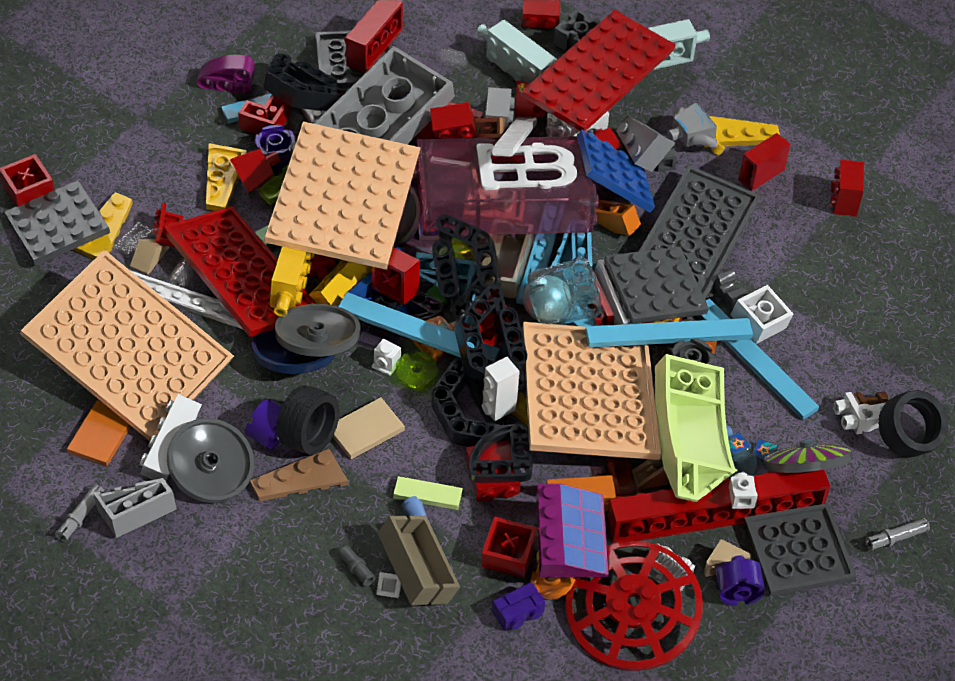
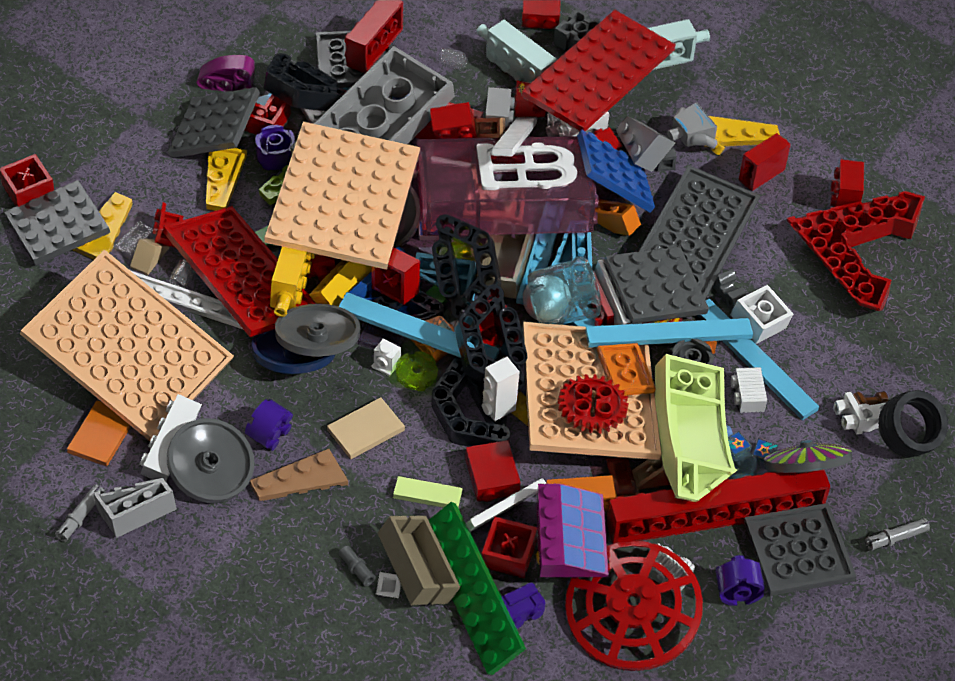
(214, 122): none -> dark grey plate
(255, 168): red torso -> none
(308, 419): black tyre -> none
(413, 507): medium blue cone -> none
(478, 597): none -> green plate
(504, 506): none -> white tile
(516, 462): black beam -> none
(551, 587): orange tile -> none
(609, 403): none -> red gear
(627, 368): none -> orange tile
(722, 553): tan slope -> none
(742, 491): white brick -> none
(750, 389): none -> white brick
(838, 229): none -> red wedge

